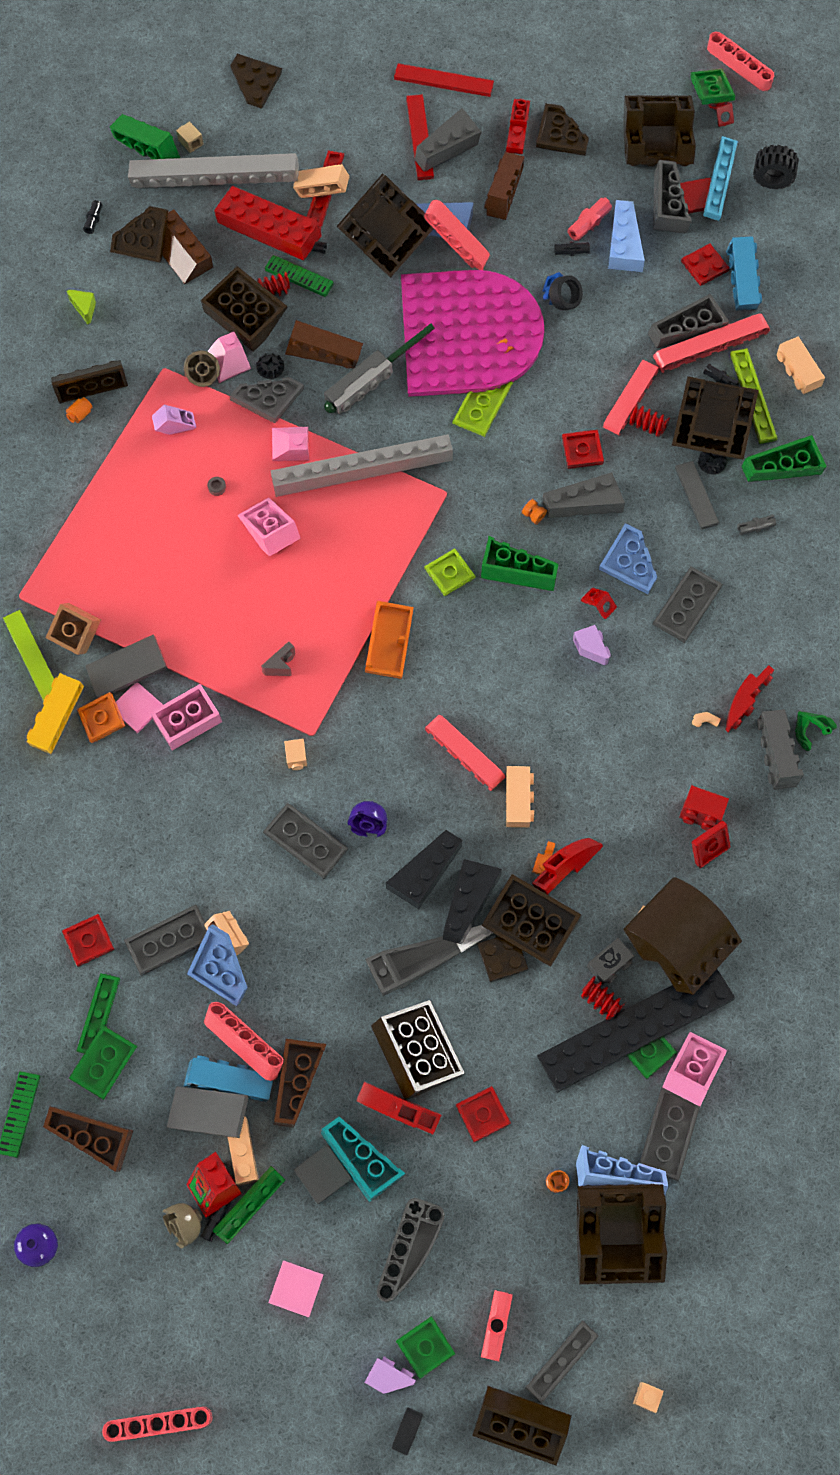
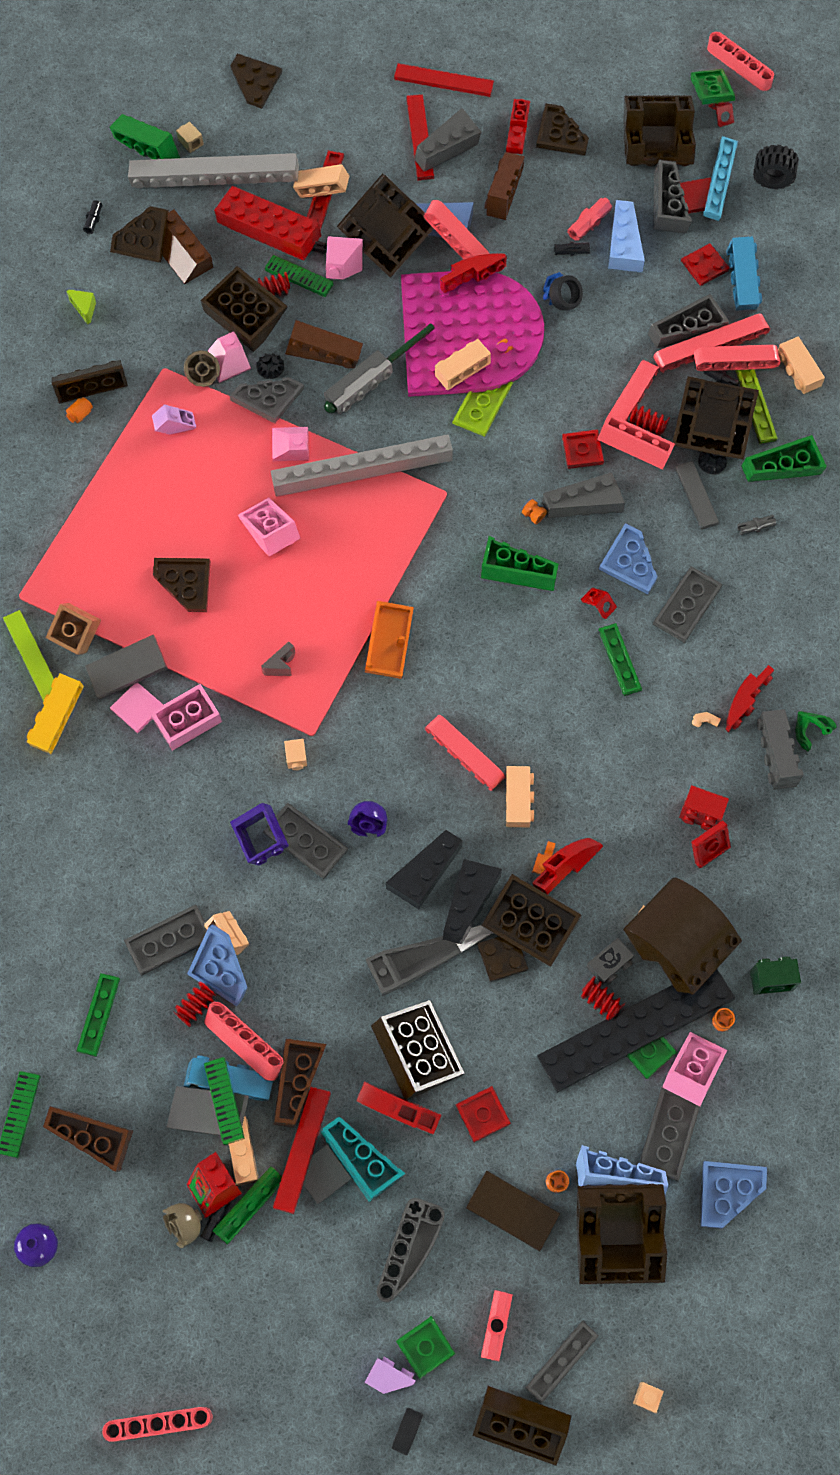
(88, 940): red tile -> none
(101, 717): orange tile -> none
(102, 1062): green tile -> none
(185, 580): none -> dark brown plate
(194, 1004): none -> red piece
(216, 486): dark grey tile -> none
(224, 1101): none -> green tile
(249, 818): none -> dark purple window
(296, 1288): bright pink tile -> none
(302, 1150): none -> red tile
(343, 257): none -> bright pink slope
(449, 572): lime tile -> none
(462, 364): none -> light nougat brick
(475, 267): none -> red slope
(513, 1211): none -> dark brown tile
(590, 645): lavender slope -> none
(620, 659): none -> green tile
(636, 441): none -> coral brick
(723, 1016): none -> orange wheel
(728, 1191): none -> medium blue plate
(736, 357): none -> coral beam
(775, 976): none -> dark green brick

